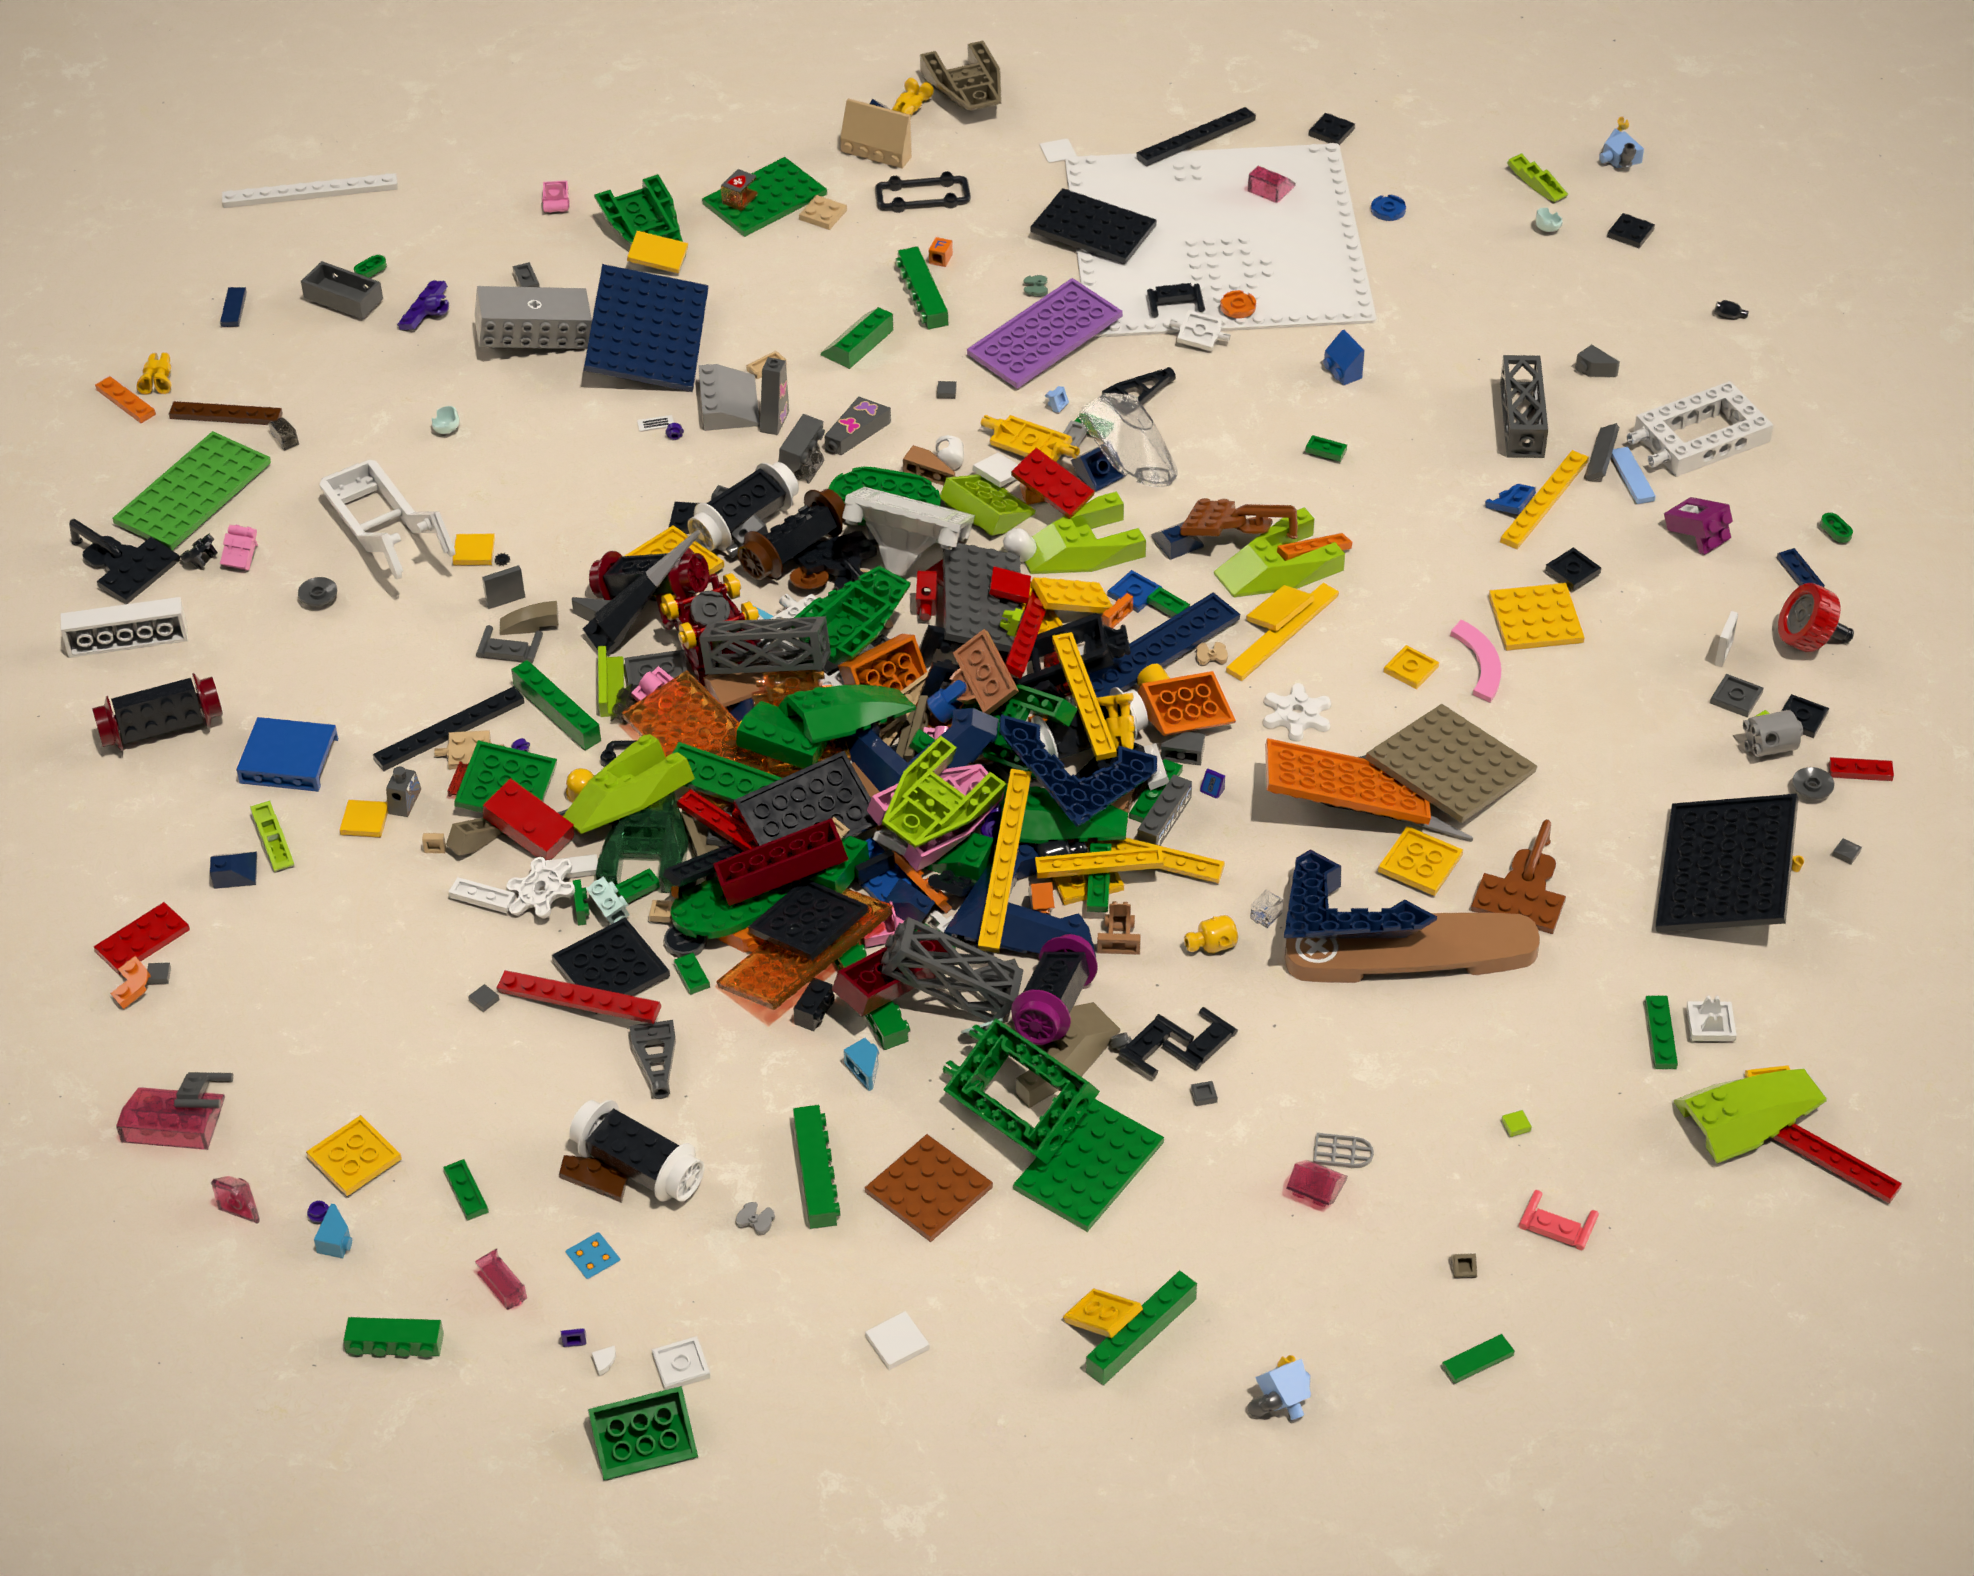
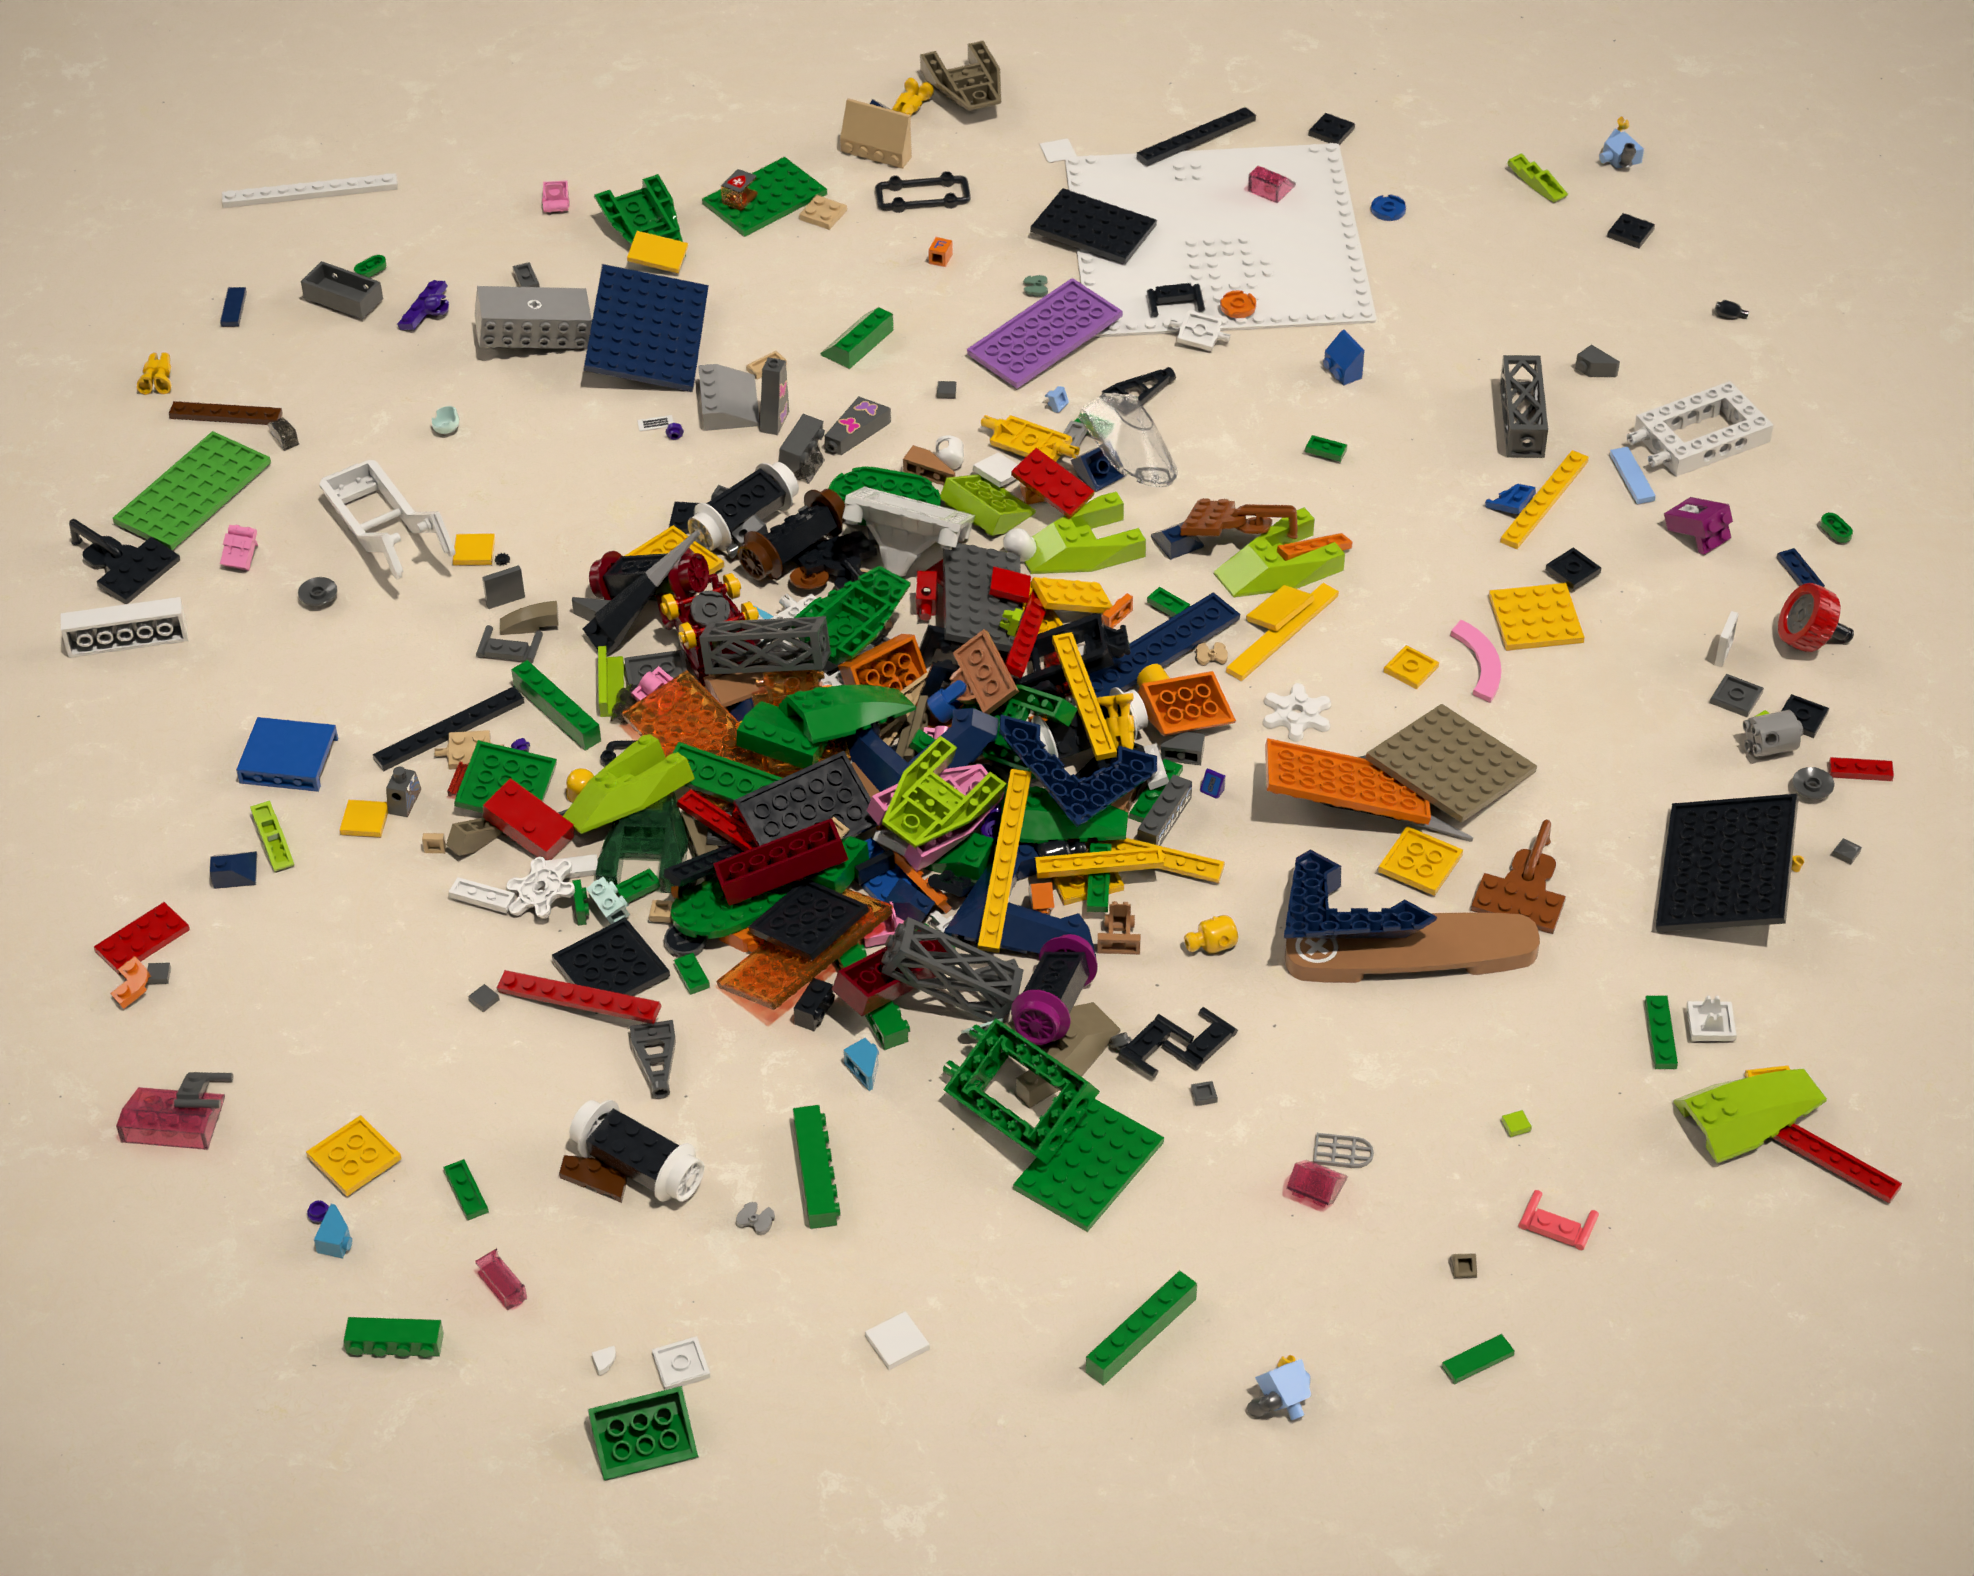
(125, 399): orange plate -> none
(157, 711): black brick -> none
(199, 546): black plate -> none
(235, 1197): clear pink slope -> none
(573, 1337): dark purple slope -> none
(592, 1255): dark azure sticker -> none
(922, 288): green brick -> none
(928, 1187): dark orange plate -> none
(1102, 1313): yellow tile -> none
(1135, 585): blue tile -> none
(1266, 908): clear brick -> none
(1547, 221): light aqua hair -> none
(1602, 452): dark grey tile -> none

